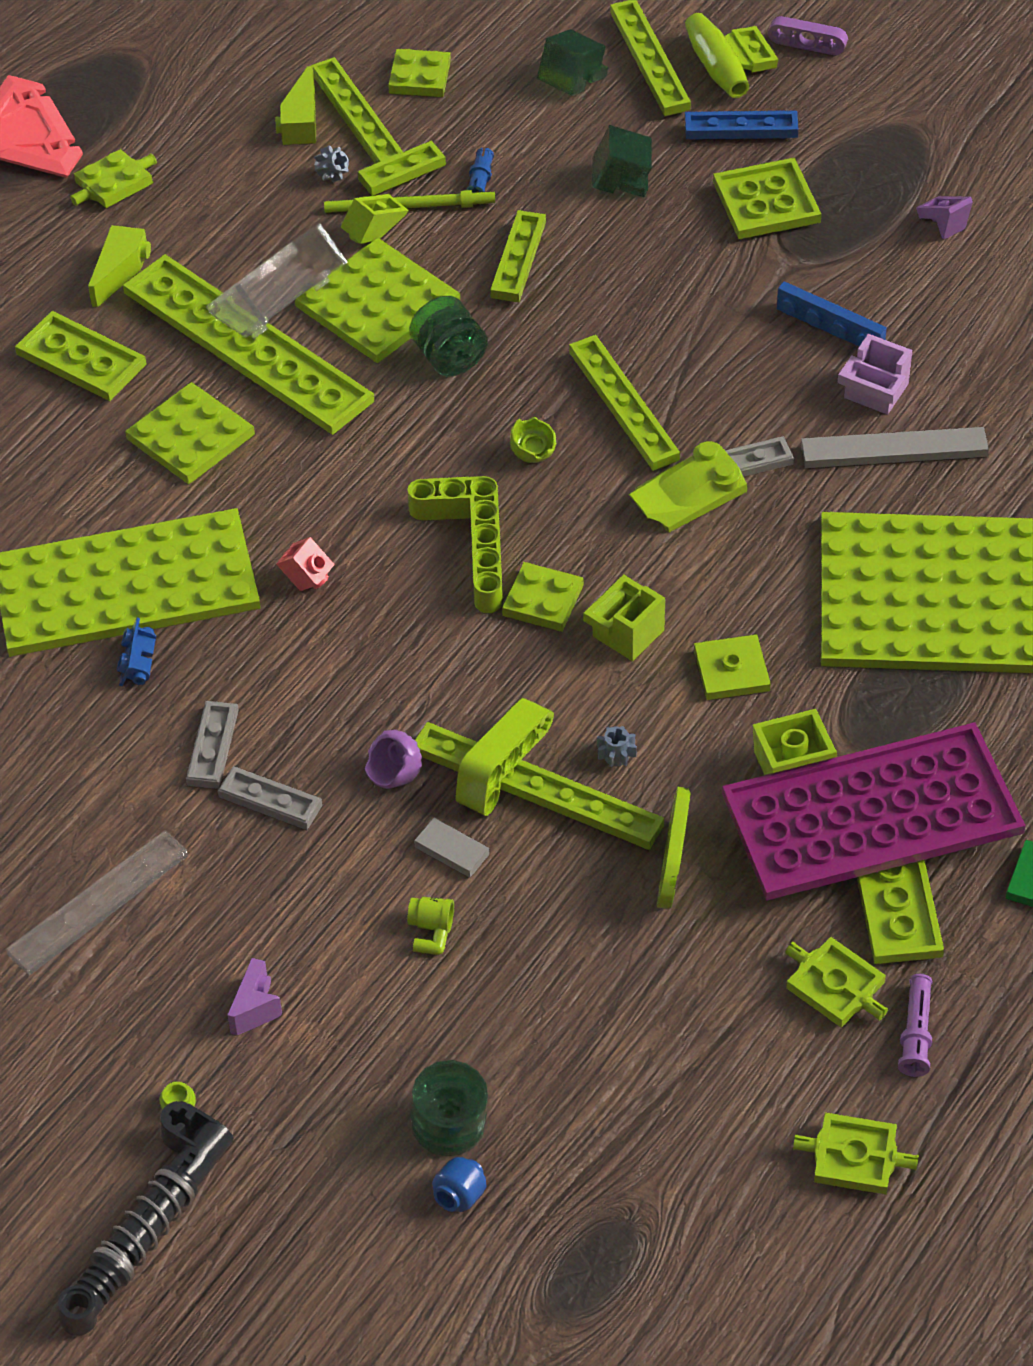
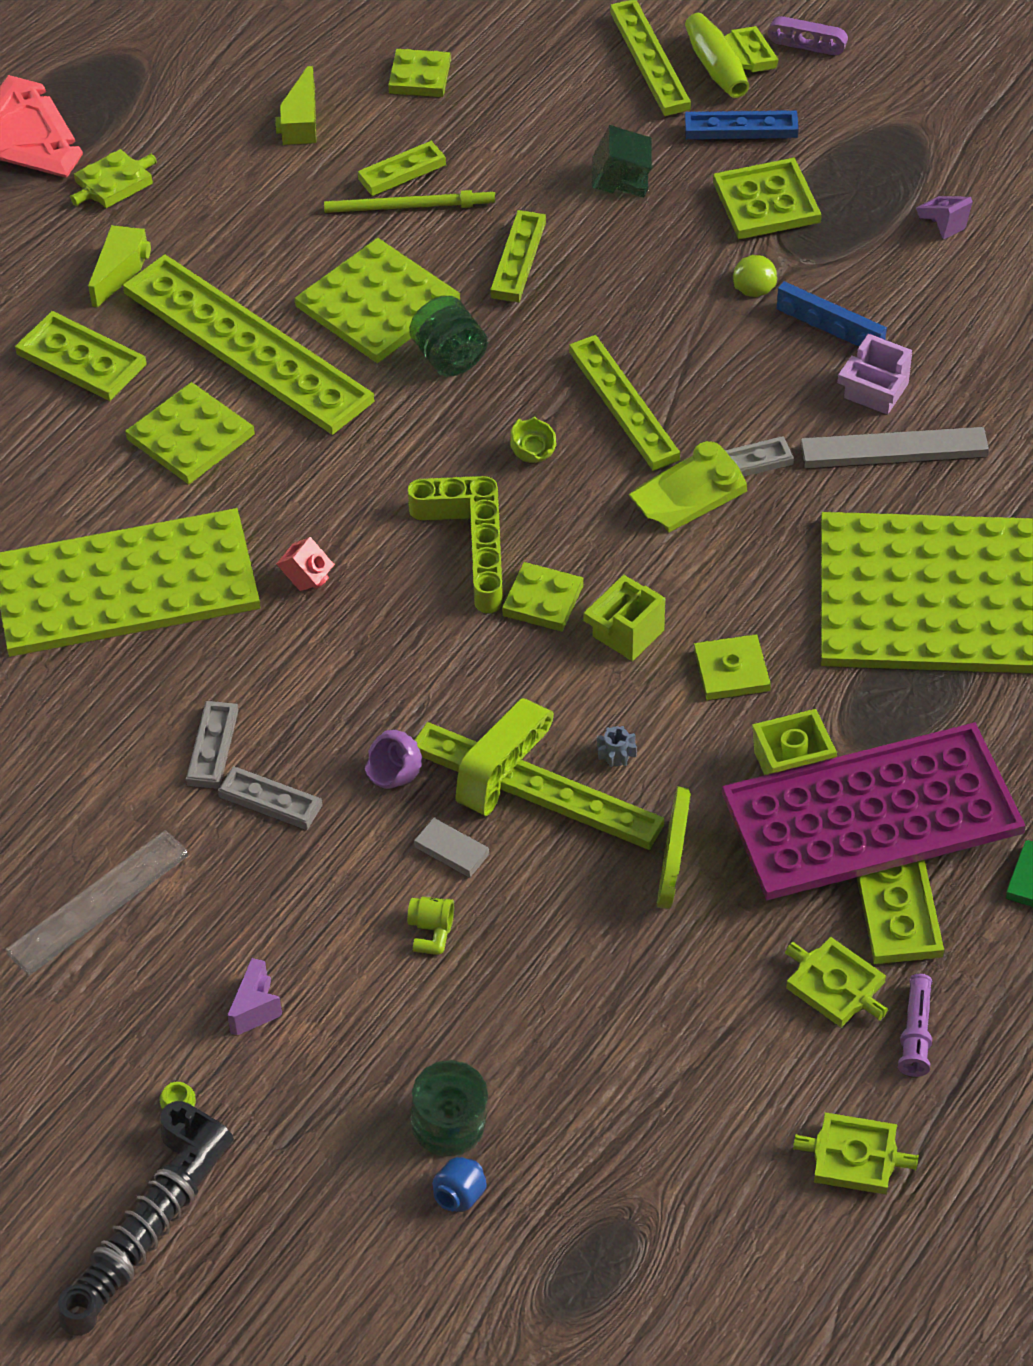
(137, 643): blue hinge -> none
(278, 282): clear windscreen -> none
(331, 163): sand blue gear -> none
(355, 110): lime tile -> none
(372, 217): lime slope -> none
(480, 172): blue pin -> none
(571, 61): clear green plate -> none
(755, 276): none -> lime hair

